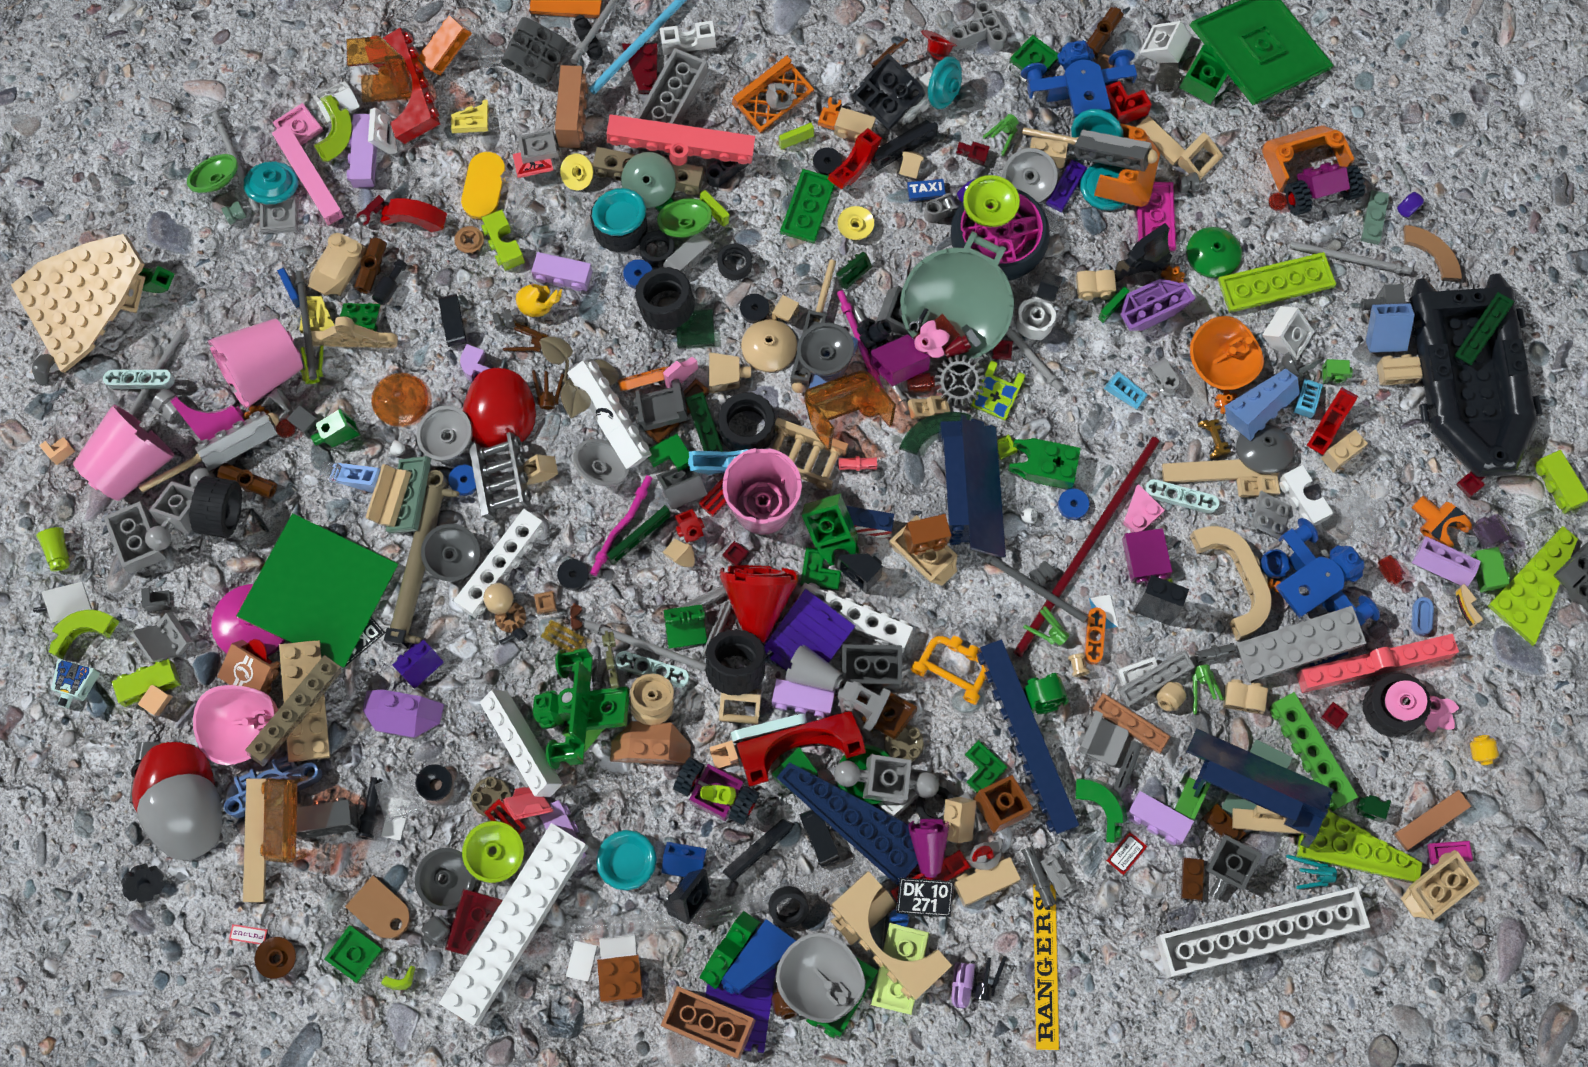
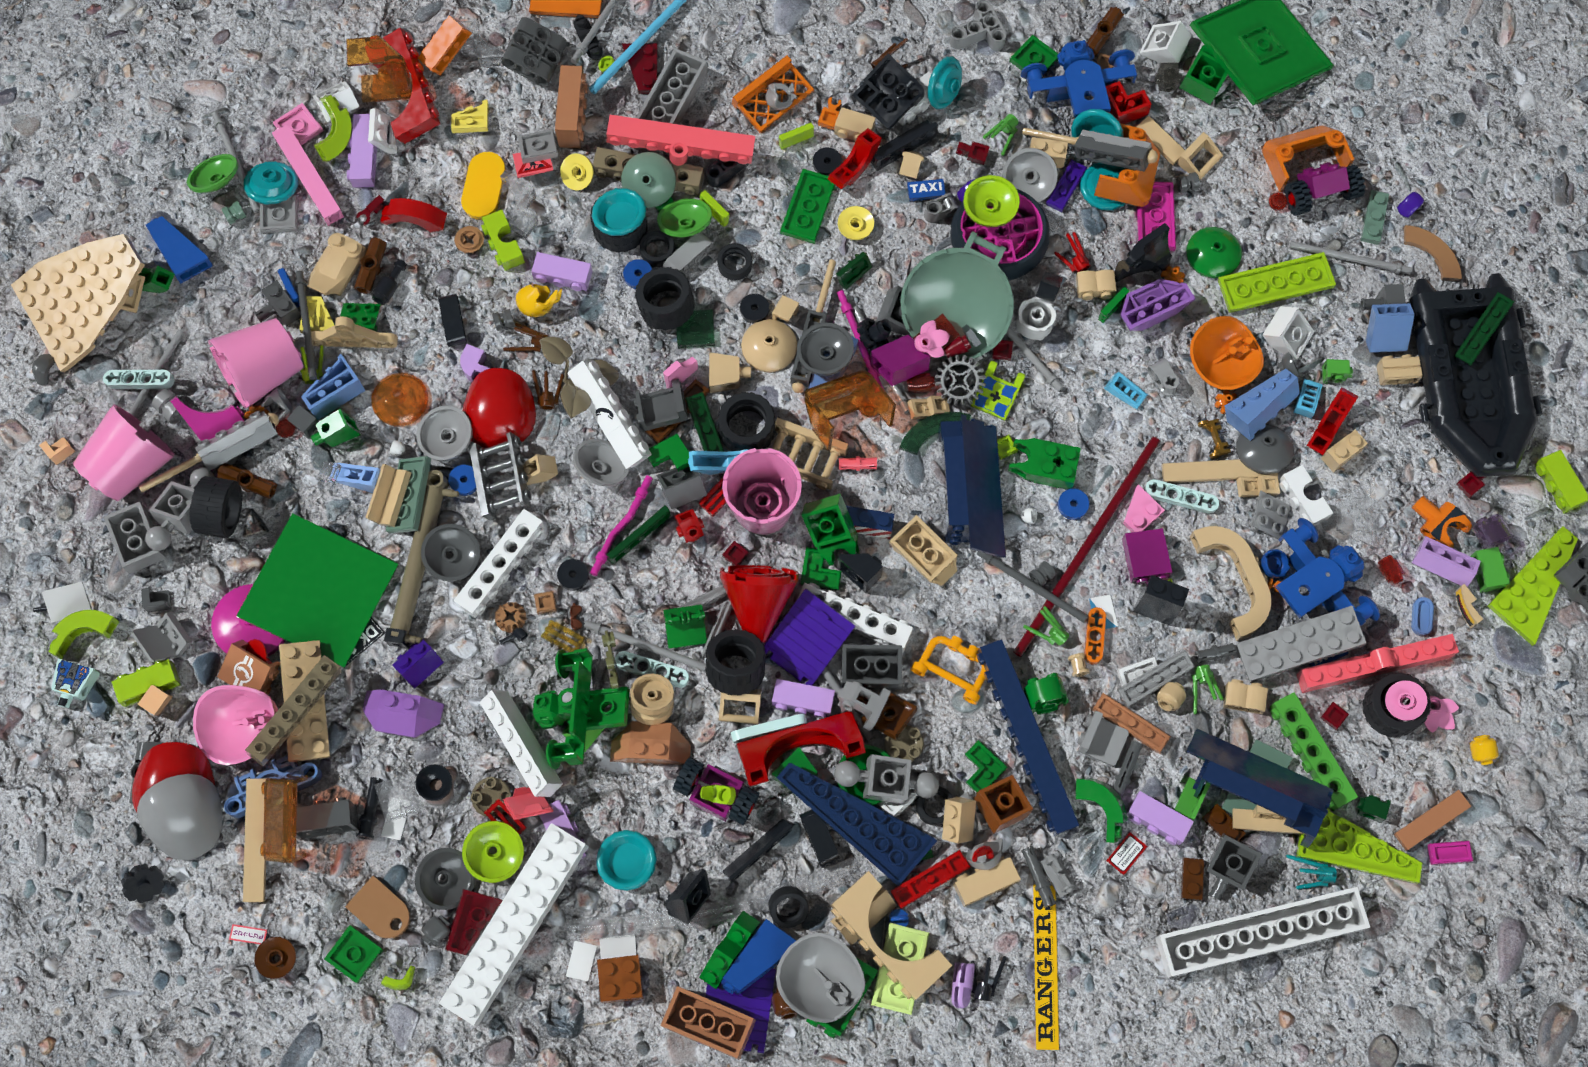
(54, 548): lime plant -> none
(179, 252): none -> blue slope
(279, 304): none -> dark grey brick
(333, 389): none -> medium blue wedge
(498, 598): tan hair -> none
(605, 63): none -> lime tile
(642, 379): orange beam -> none
(680, 553): tan tile -> none
(682, 859): blue panel -> none
(699, 38): white arch -> none
(724, 754): light nougat panel -> none
(813, 670): light grey cone -> none
(919, 322): black hand -> none
(925, 897): black sticker -> none
(927, 534): dark orange brick -> none
(929, 844): magenta cone -> none
(938, 45): red piece -> none
(1080, 262): none -> red plant
(1440, 887): tan slope -> none

